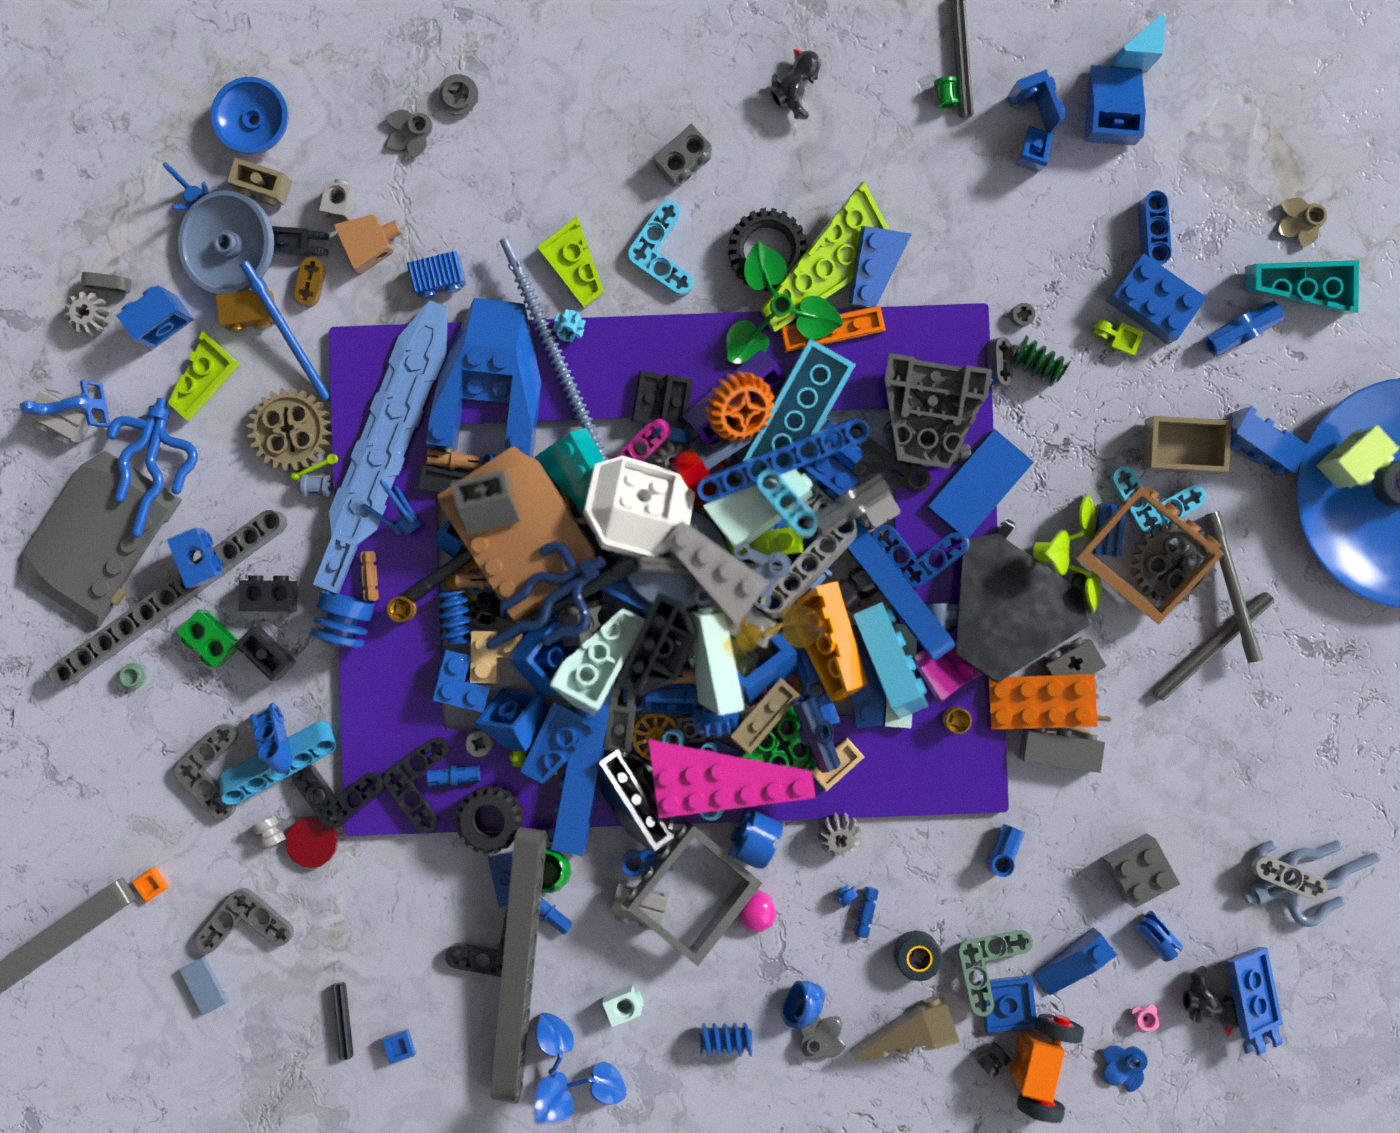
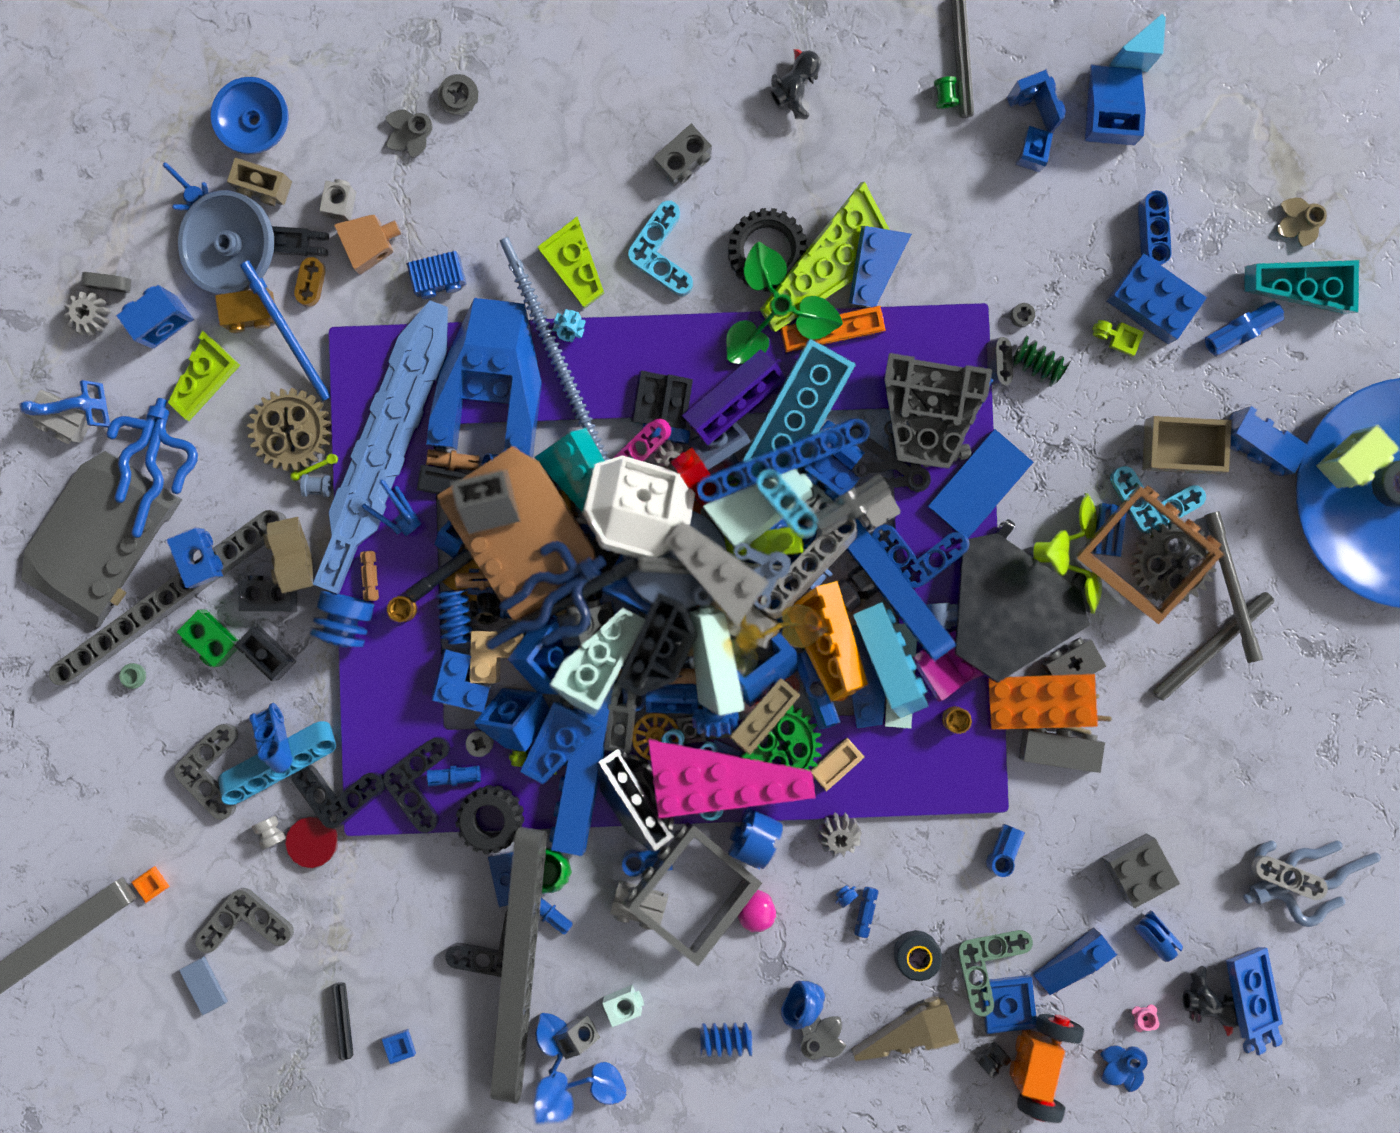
(290, 556): none -> dark tan brick
(568, 1039): none -> dark grey brick
(733, 400): orange gear -> none
(816, 733): dark blue piece -> none

